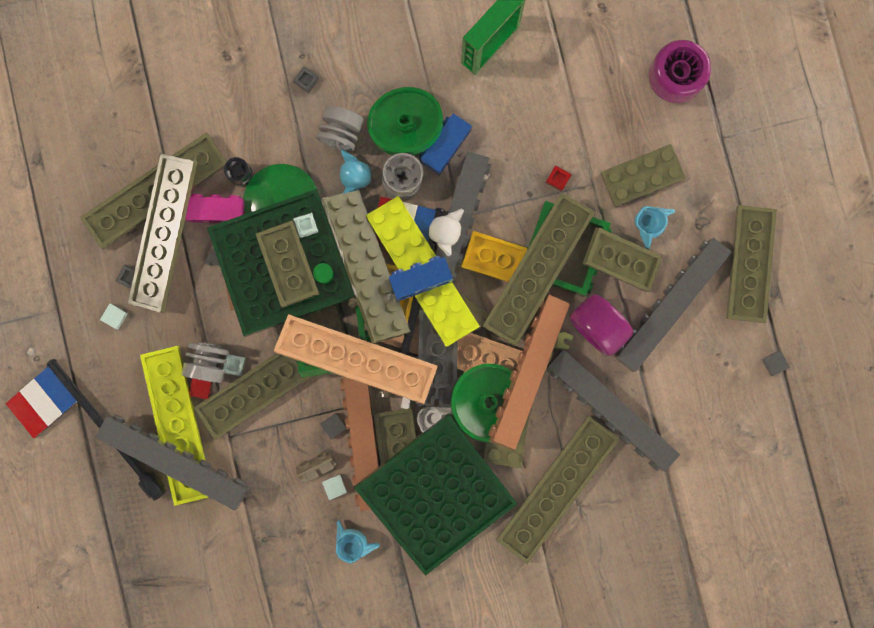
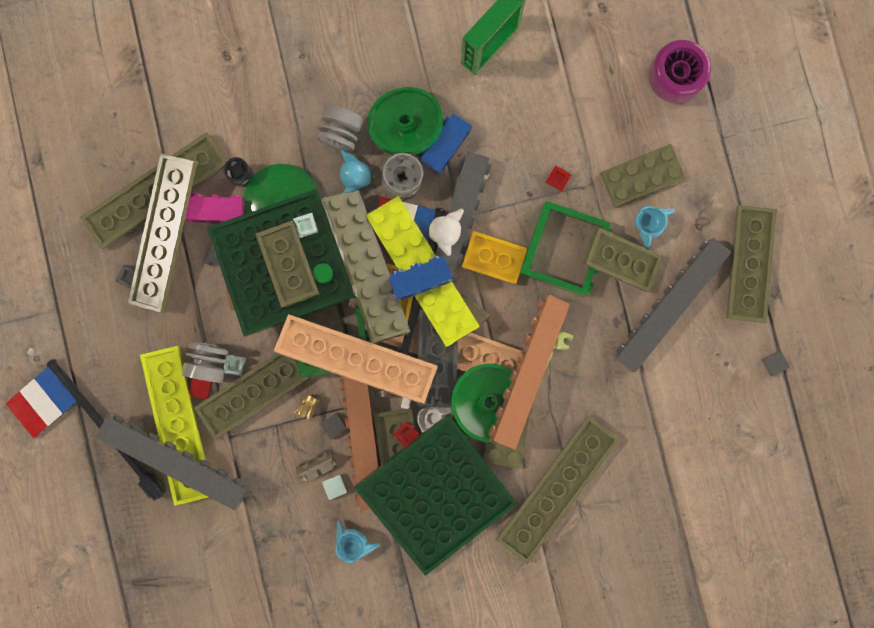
(113, 316): light aqua tile -> none
(306, 79): dark grey tile -> none
(307, 402): none -> pearl gold piece
(406, 434): none -> red tile
(538, 269): olive plate -> none
(601, 324): magenta wheel -> none
(613, 410): dark grey brick -> none

